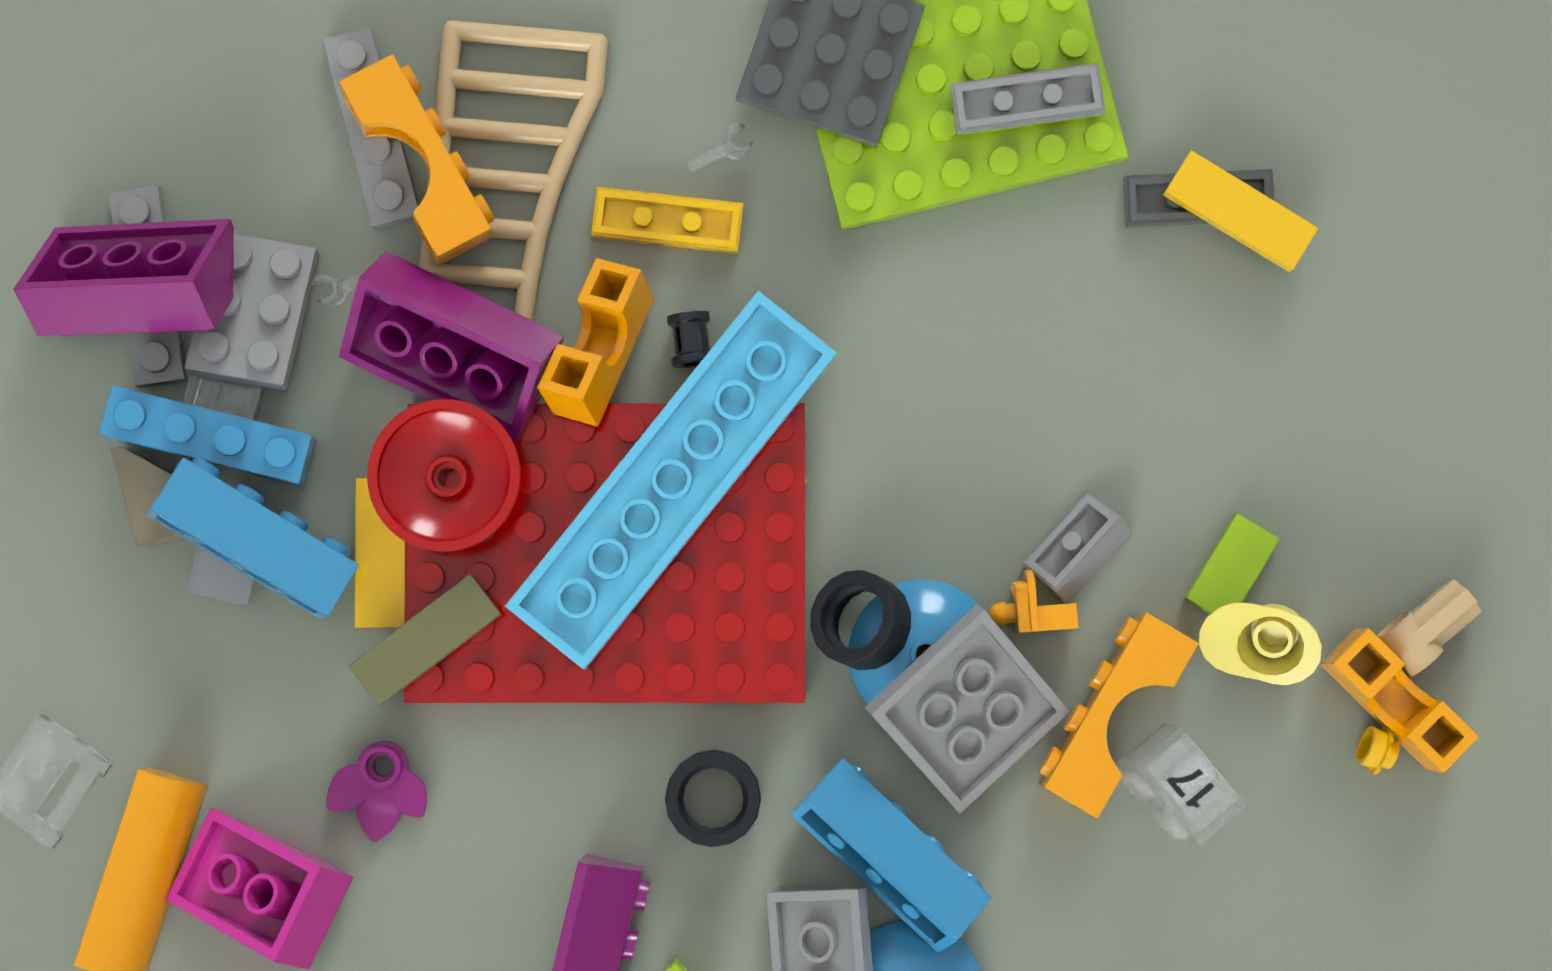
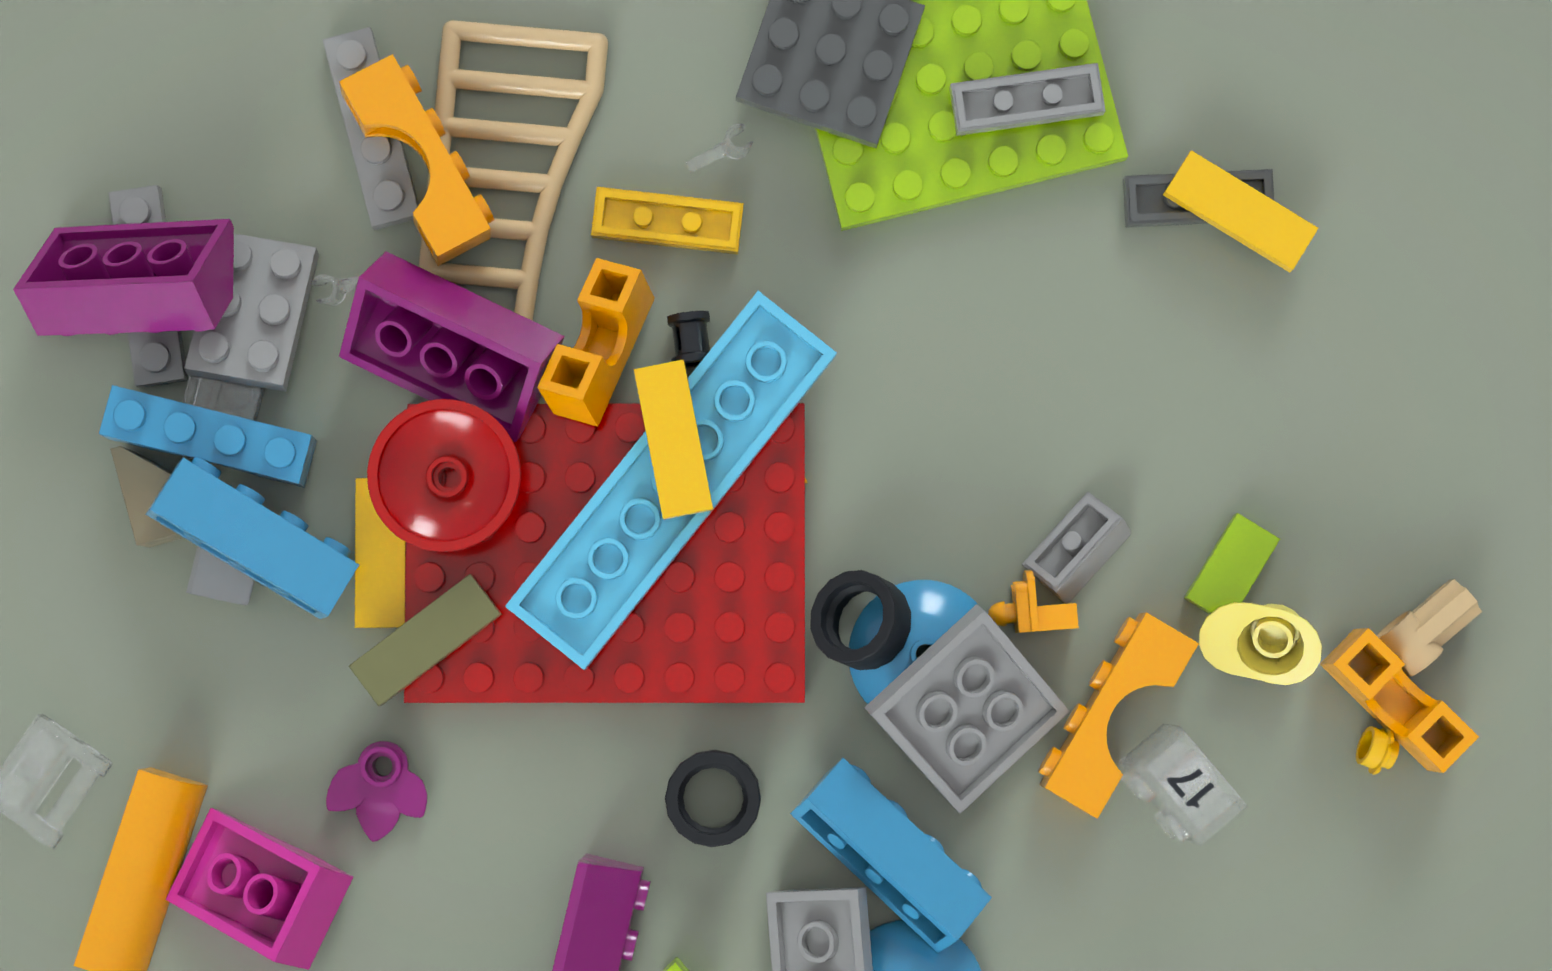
(673, 439): none -> yellow tile

